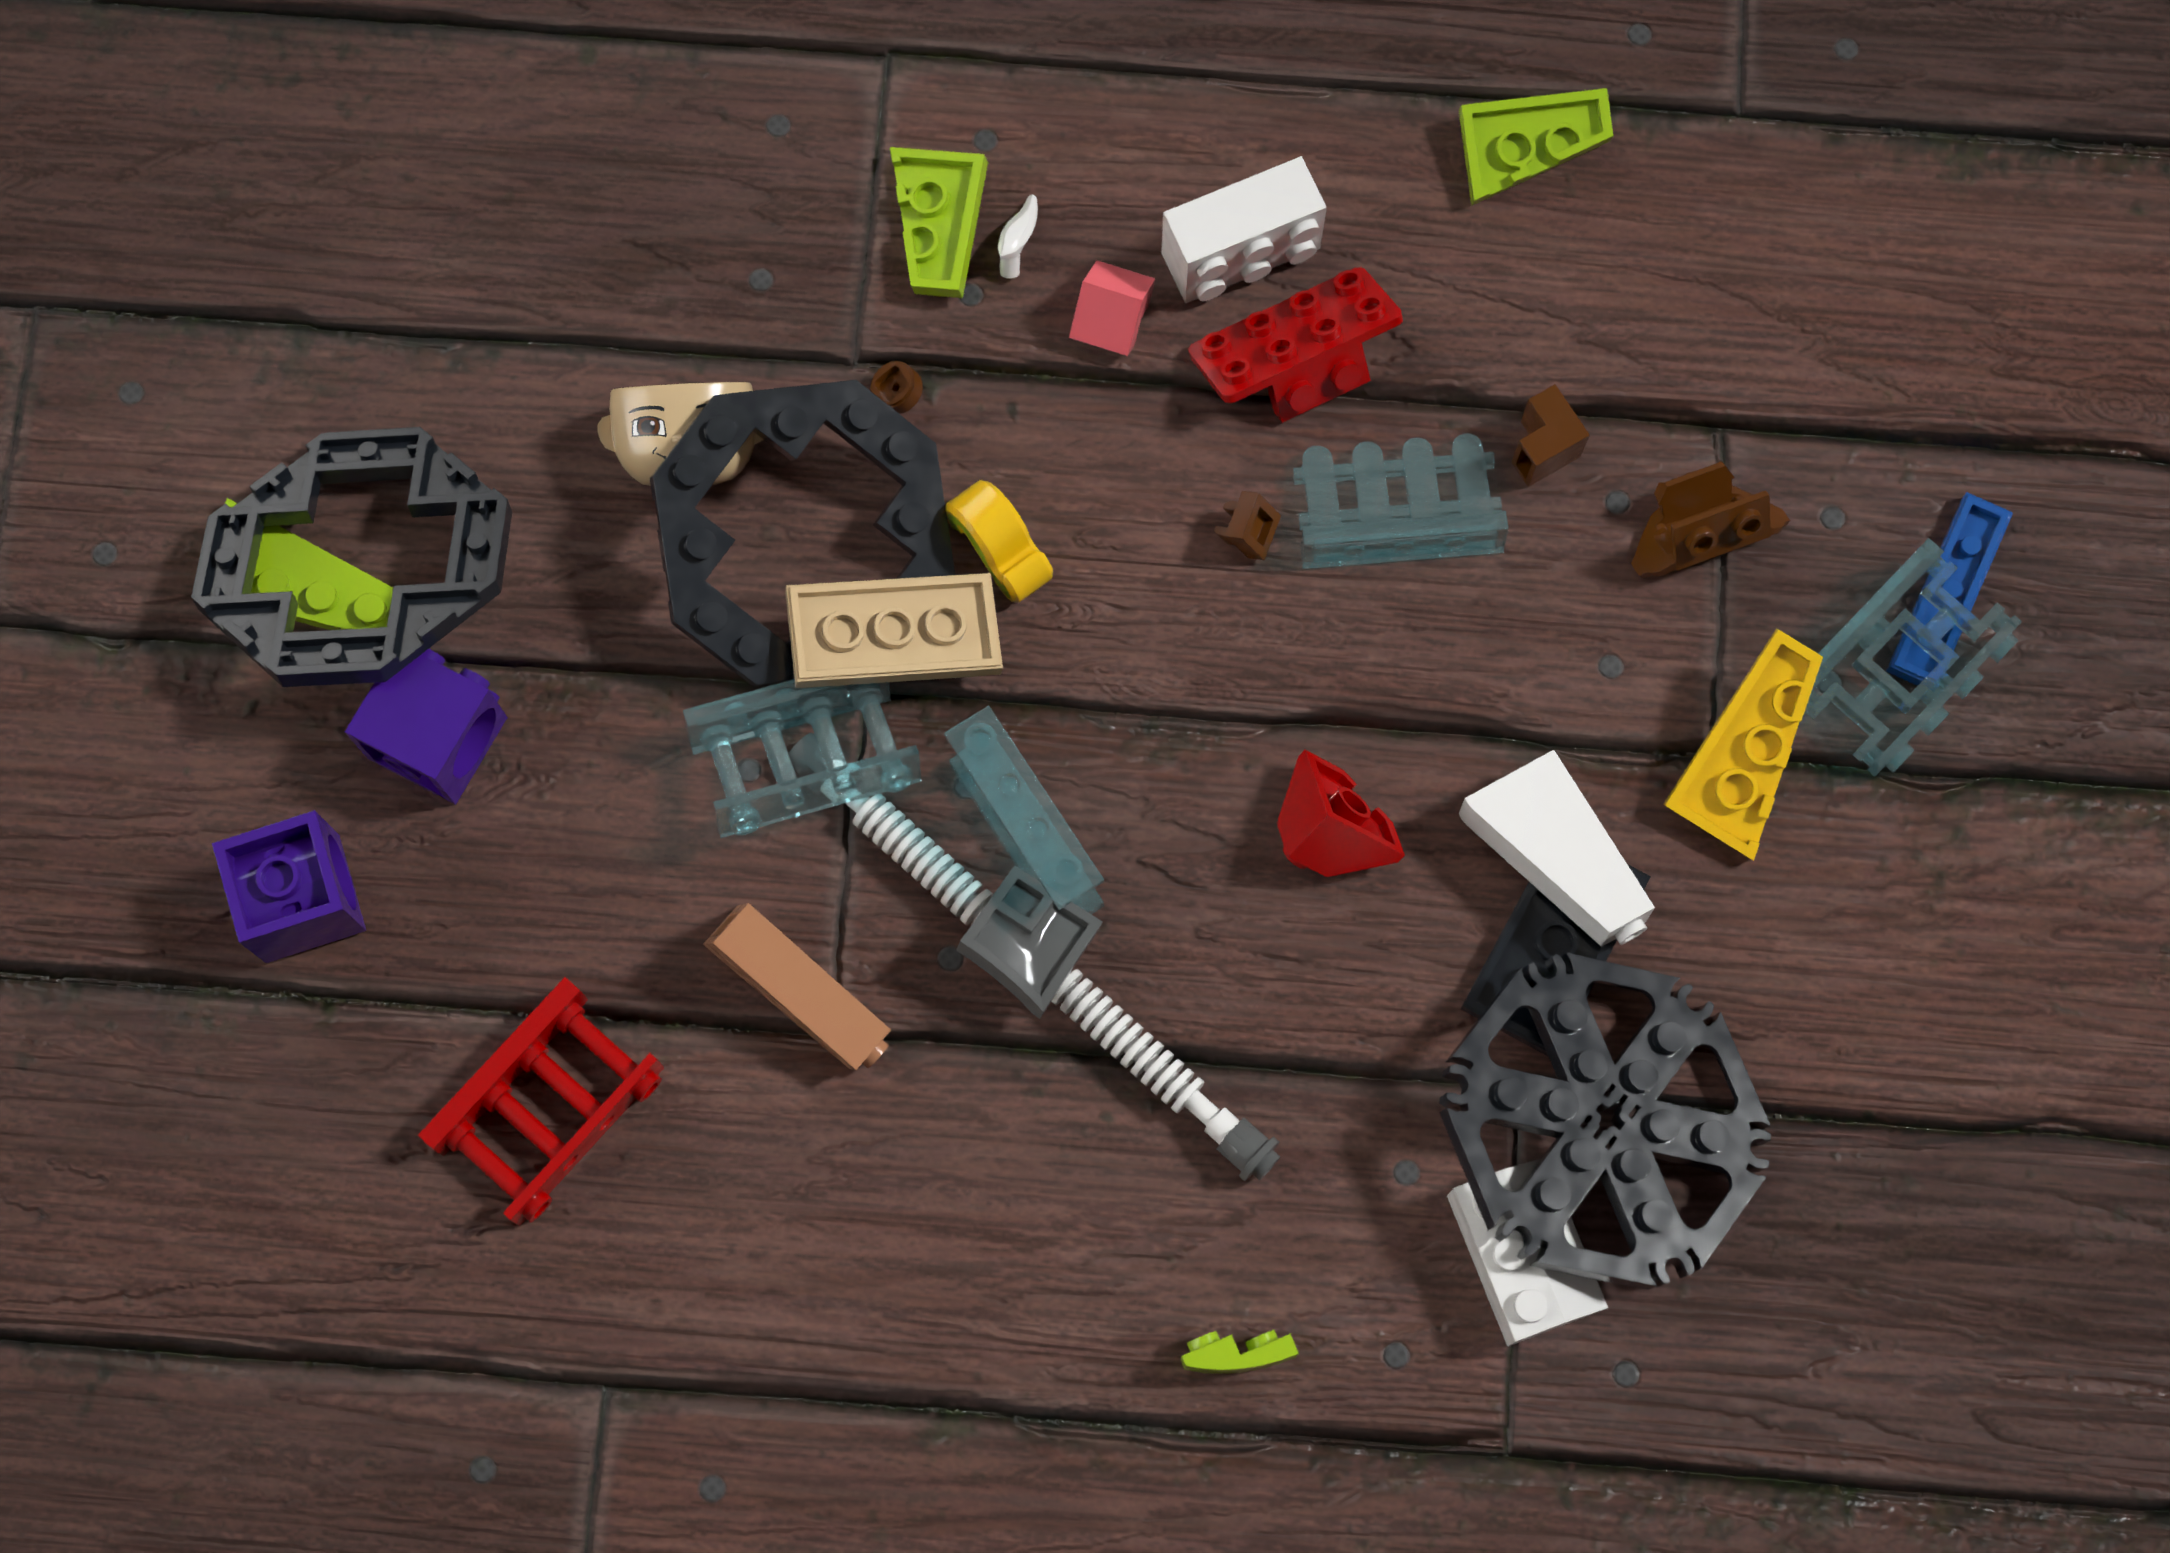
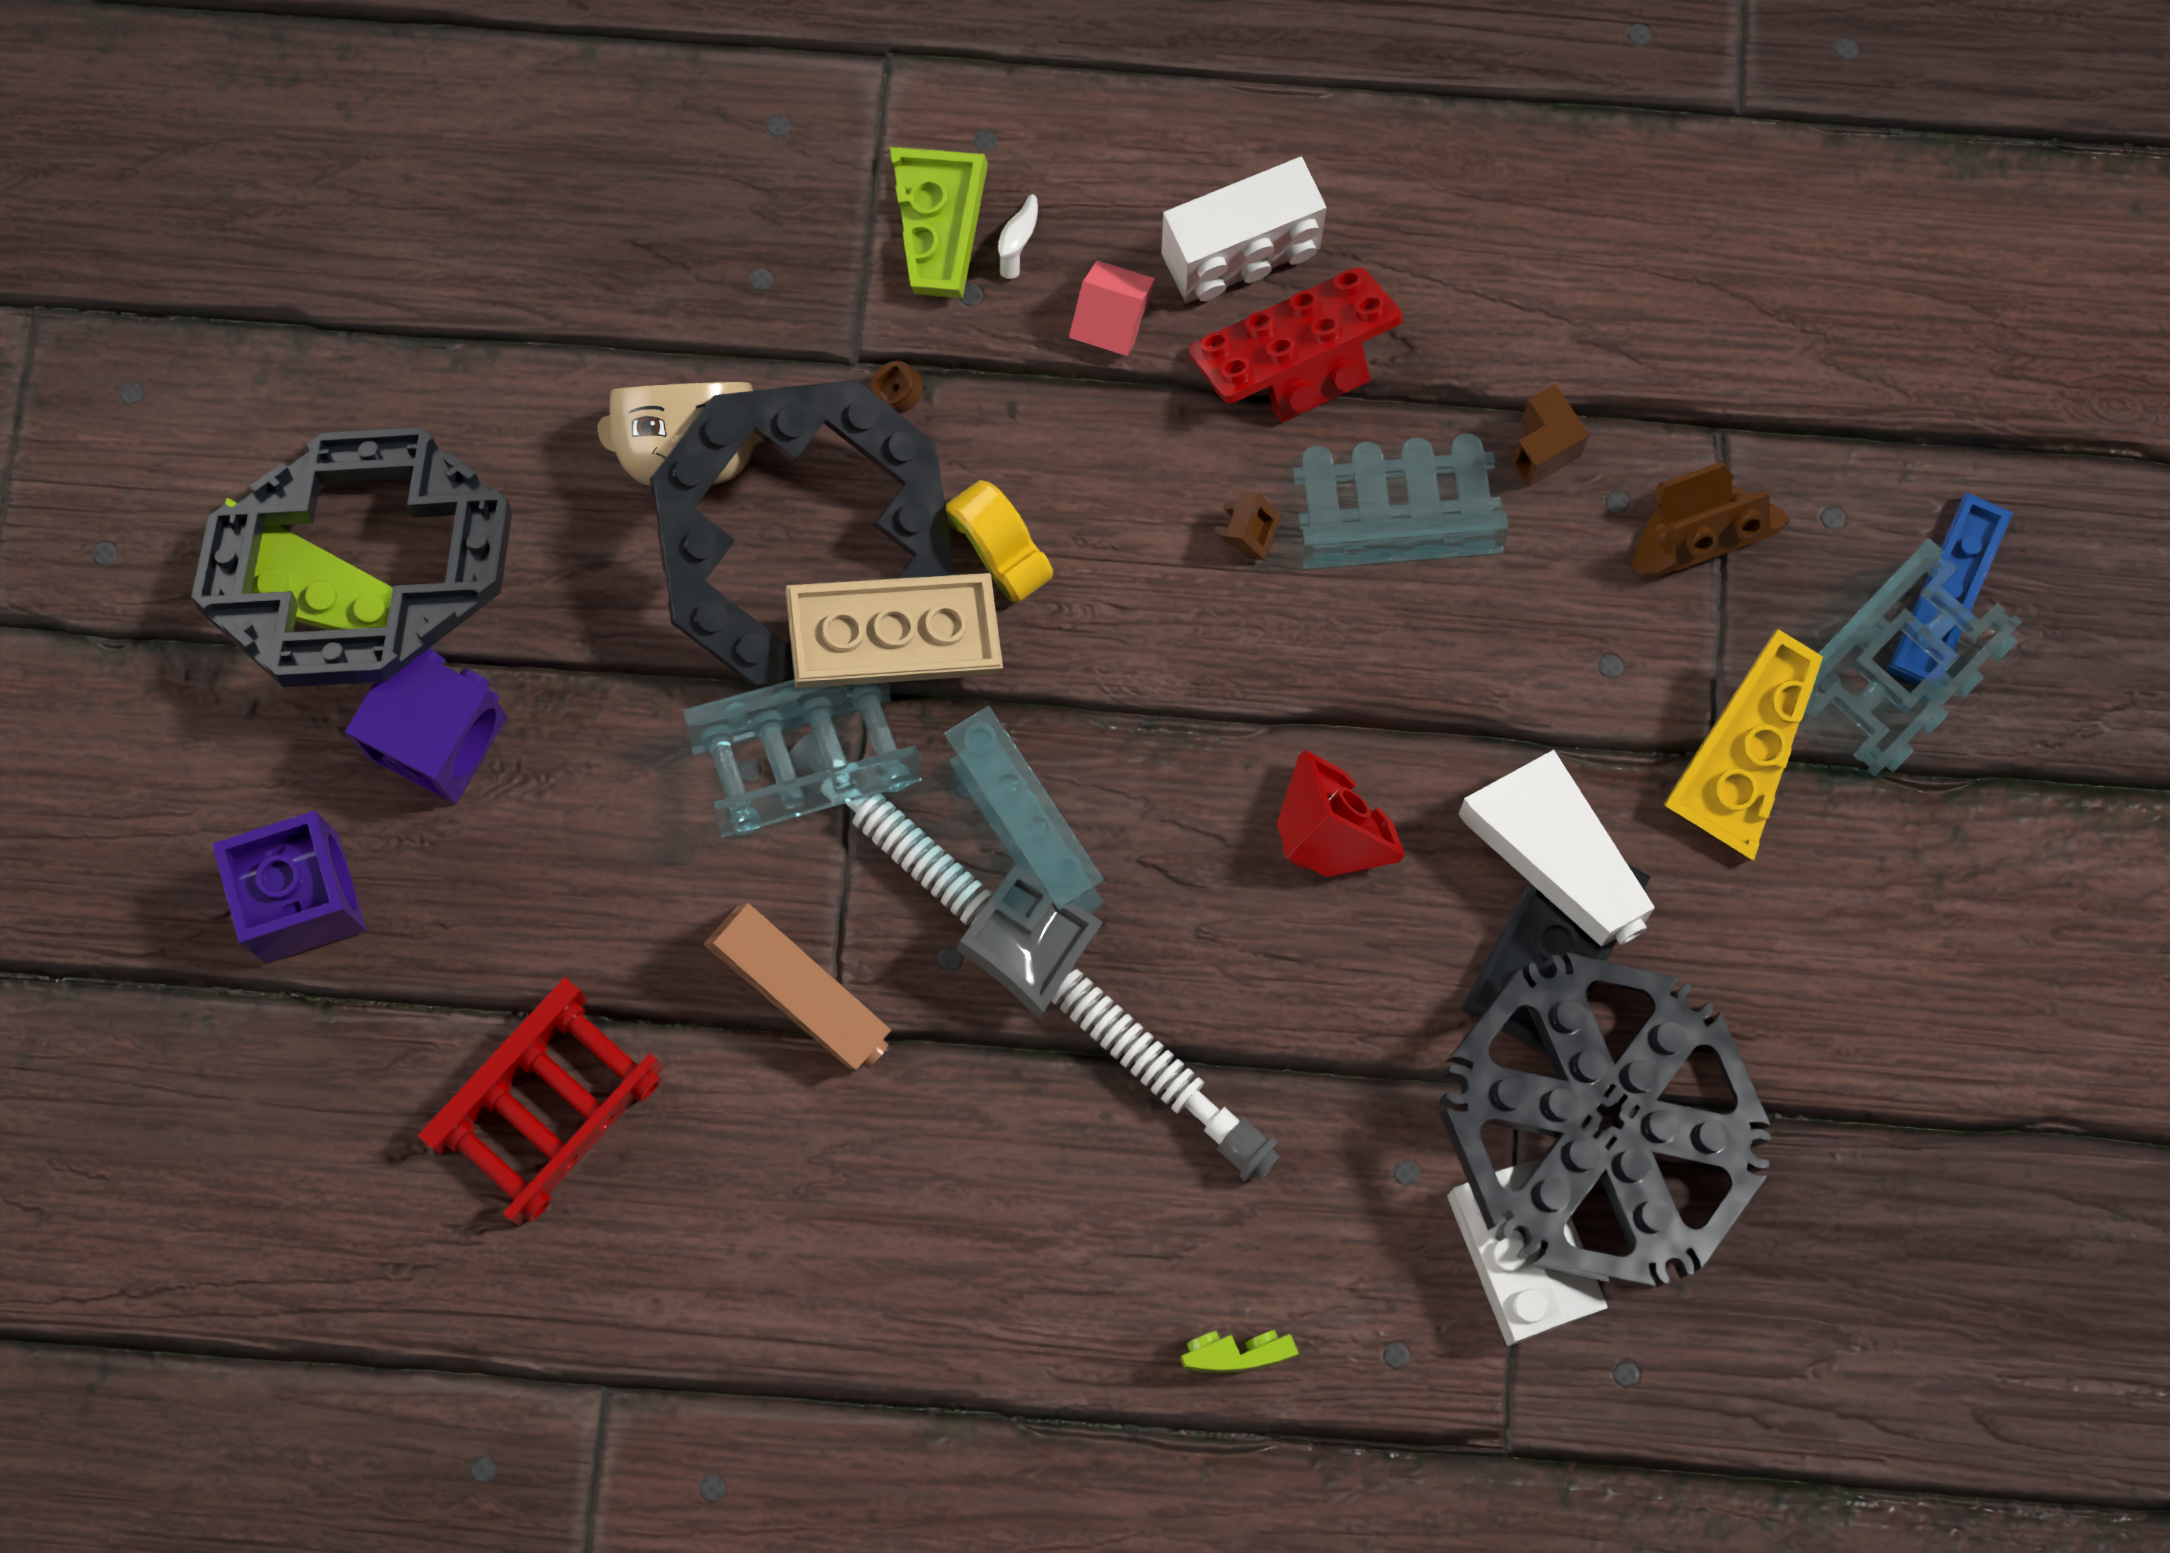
(1528, 136): lime wing -> none

